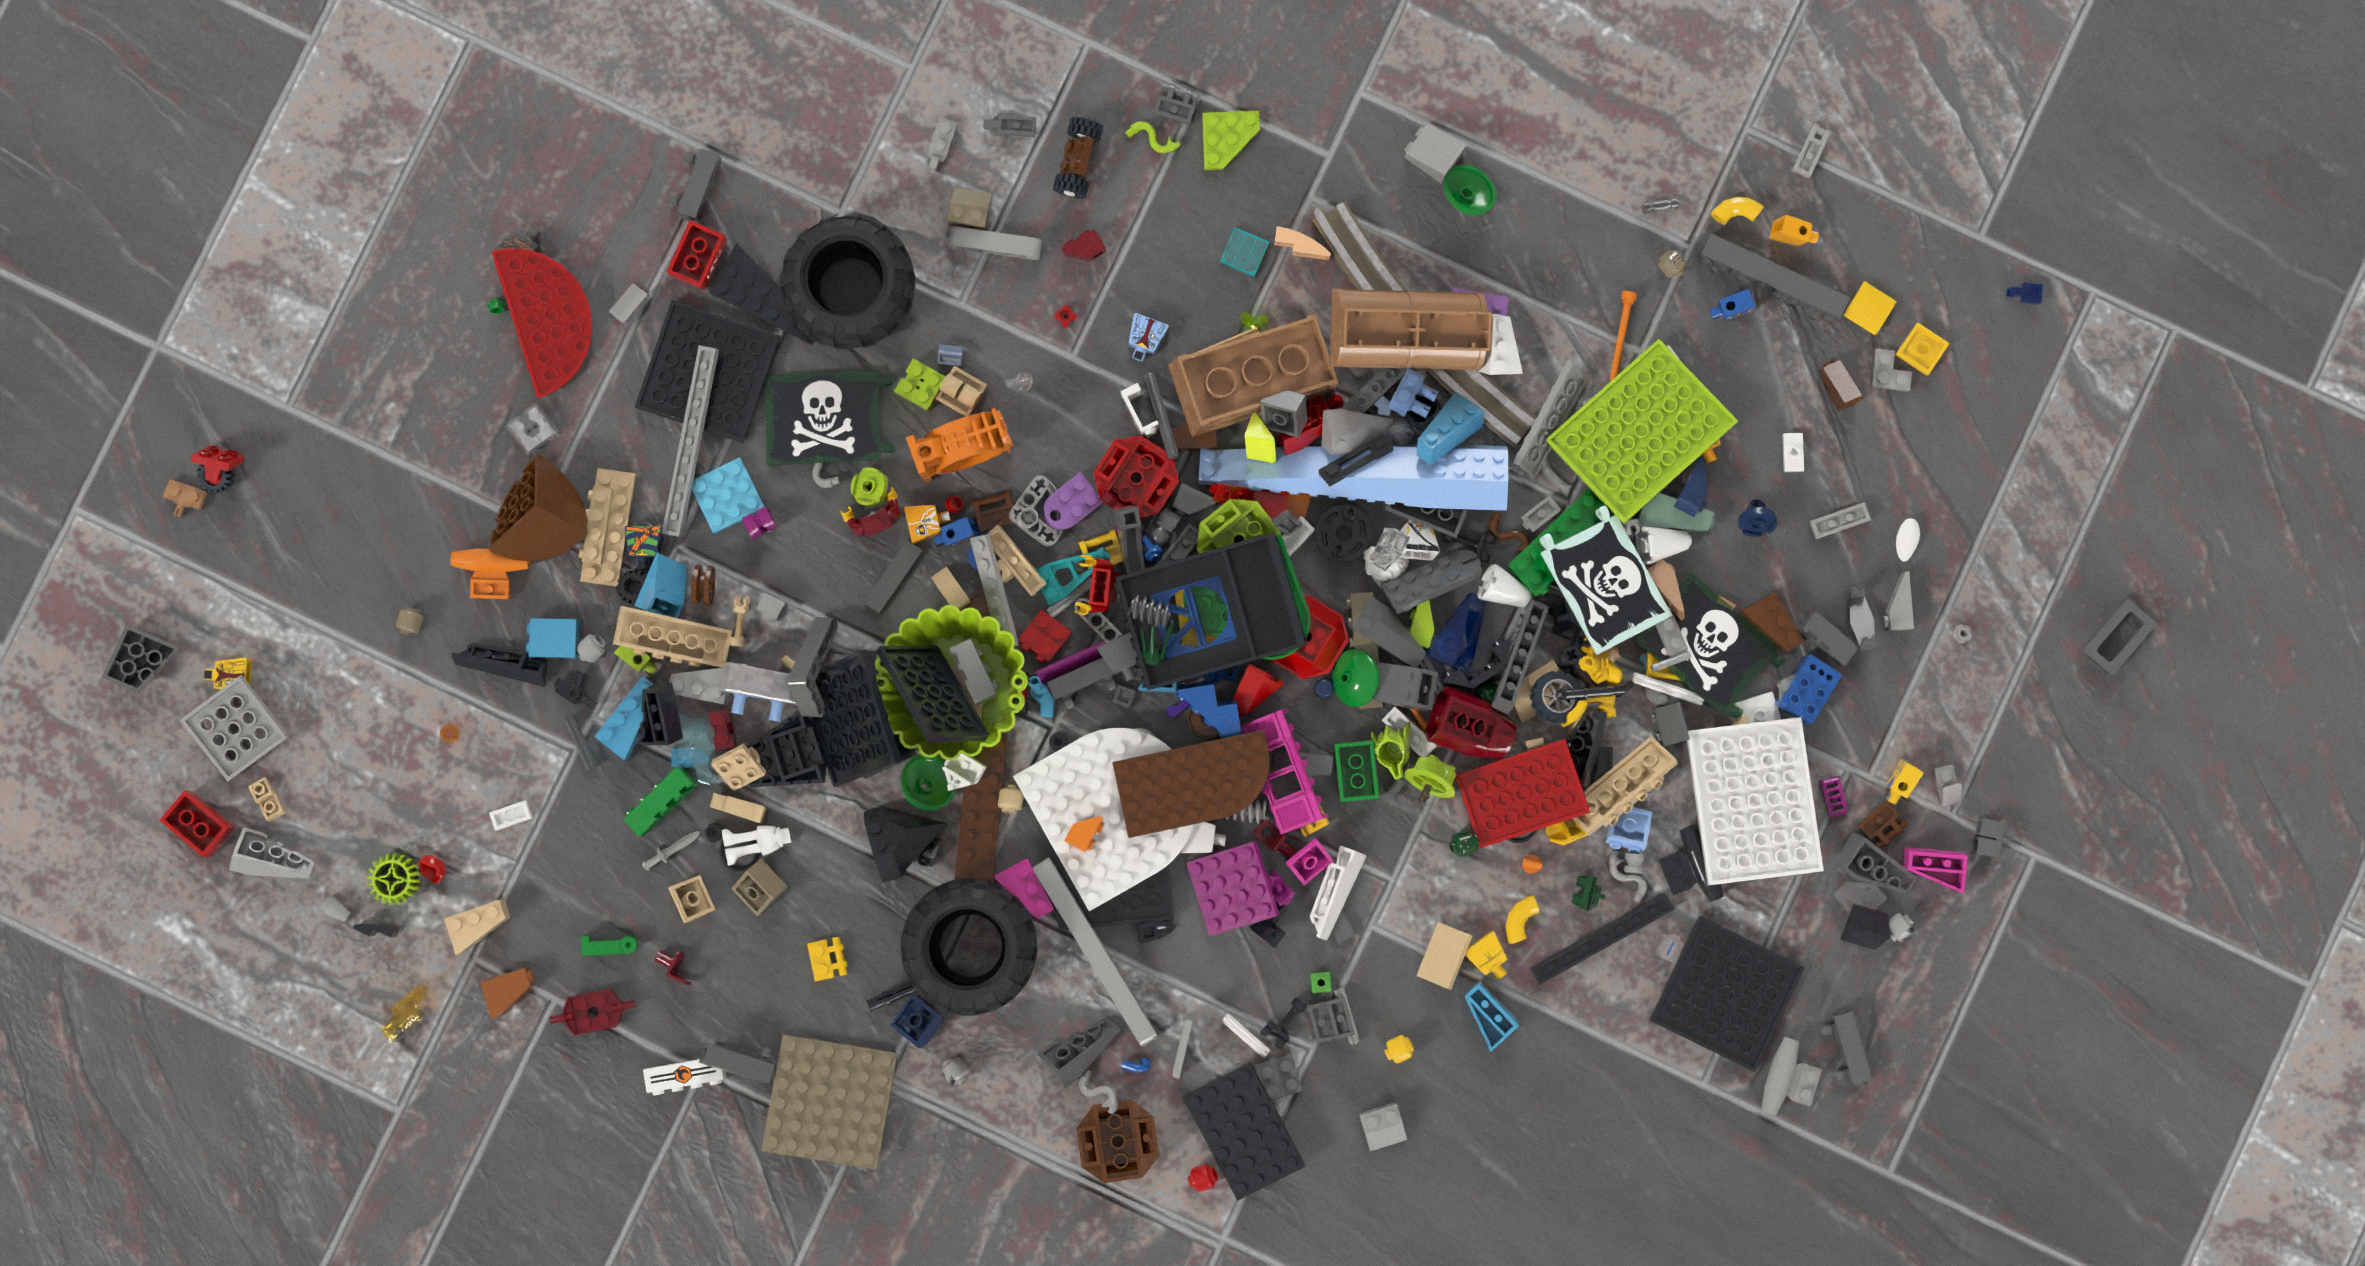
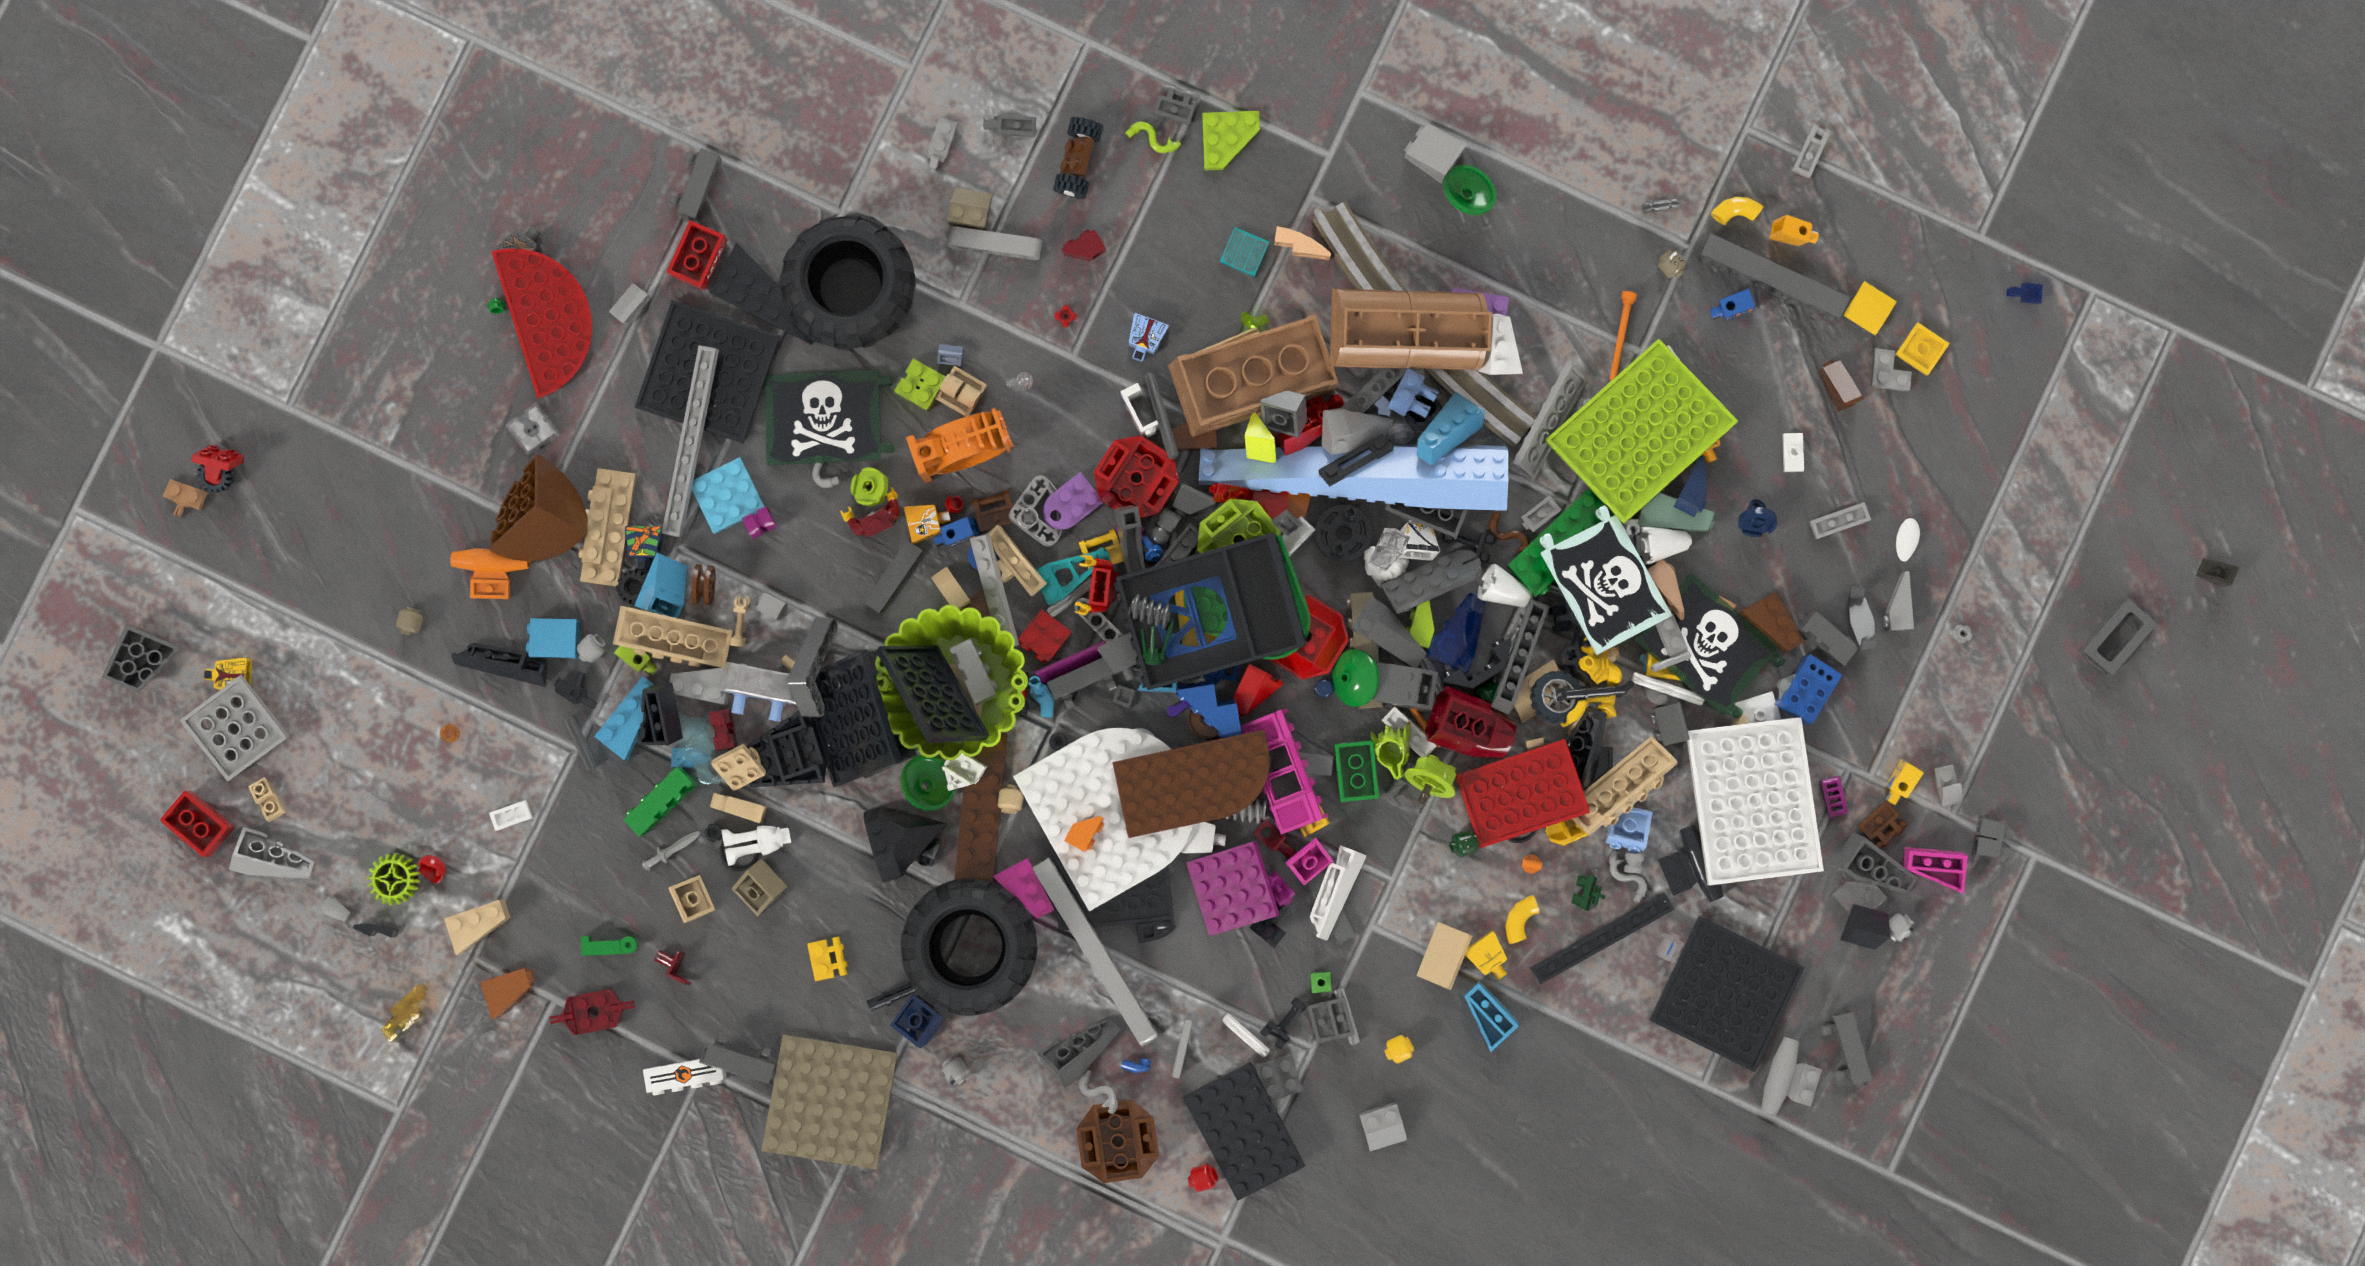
(2217, 572): none -> clear smoke slope

